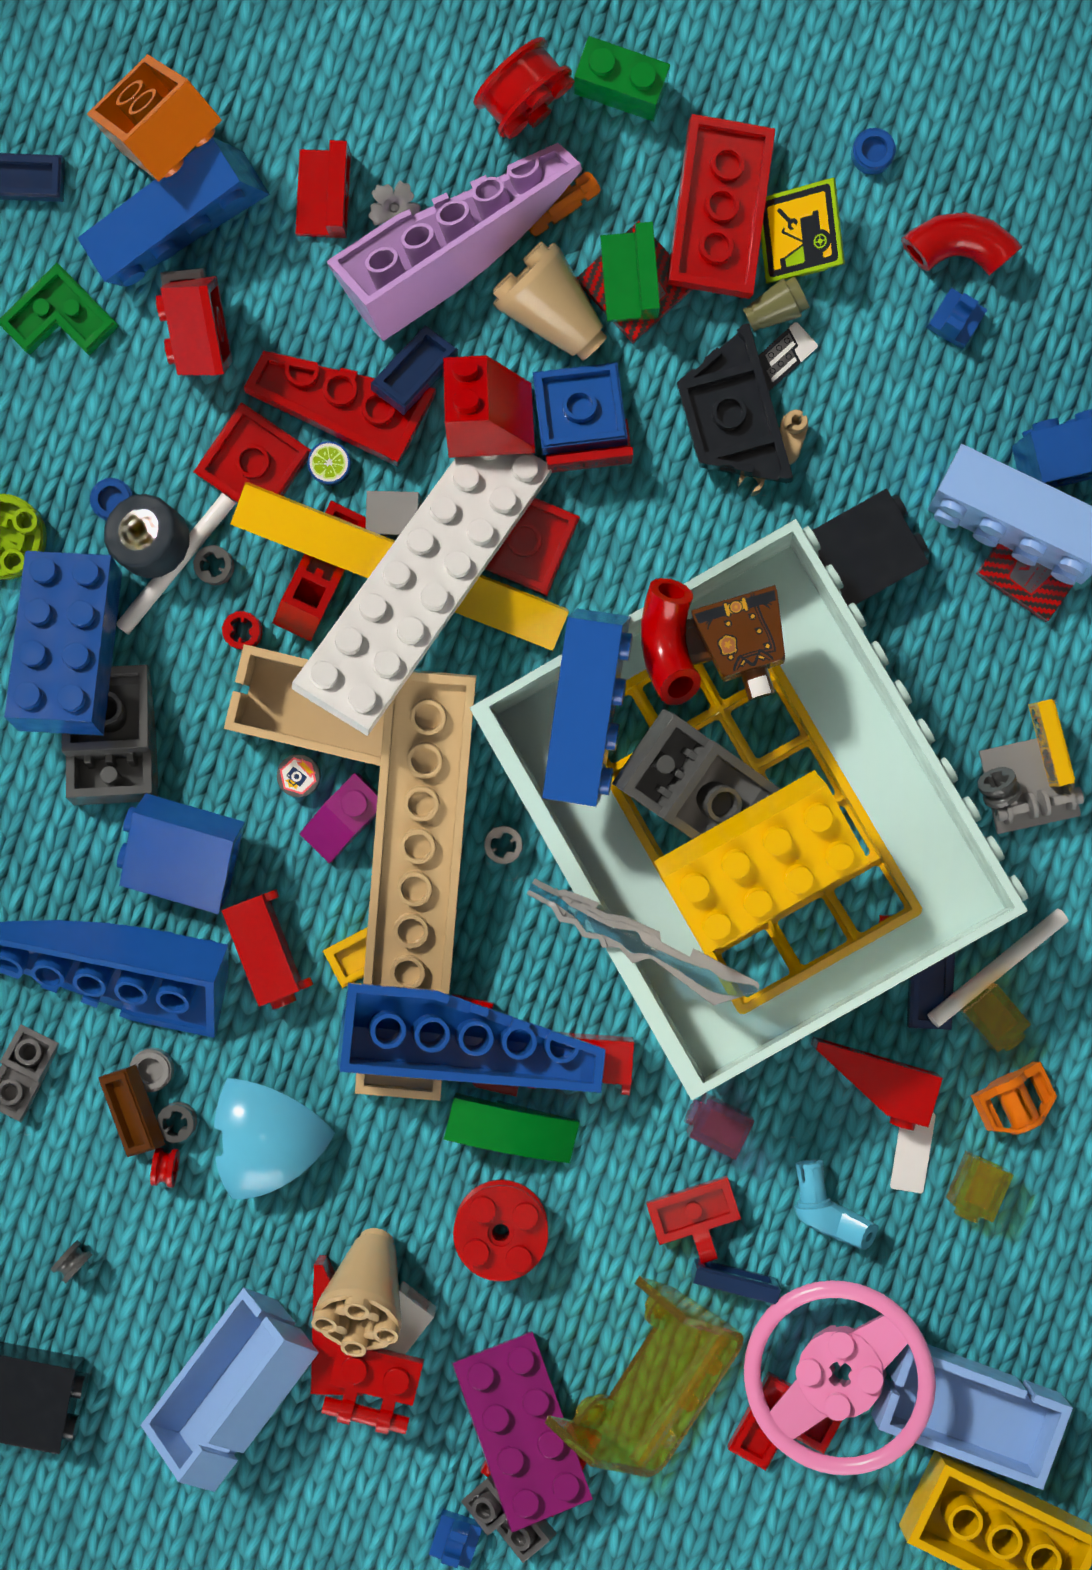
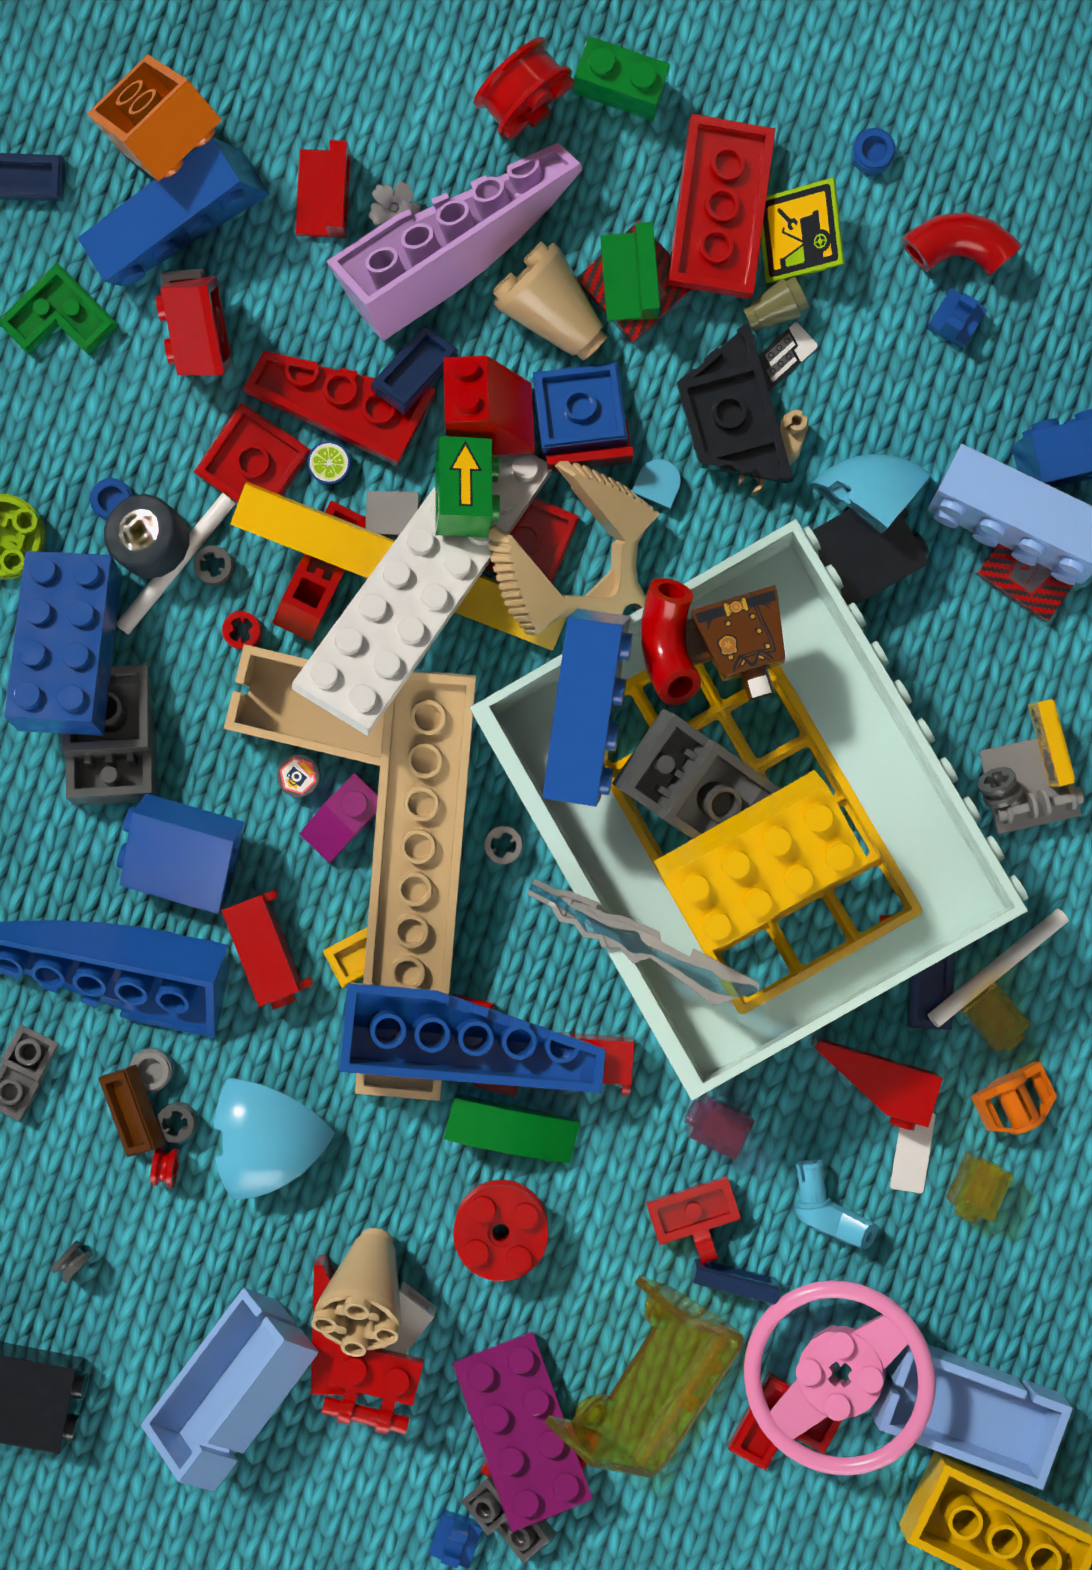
(465, 487): none -> green brick
(531, 594): none -> tan piece
(585, 188): orange axle -> none
(658, 483): none -> medium azure tile
(872, 486): none -> medium azure brick

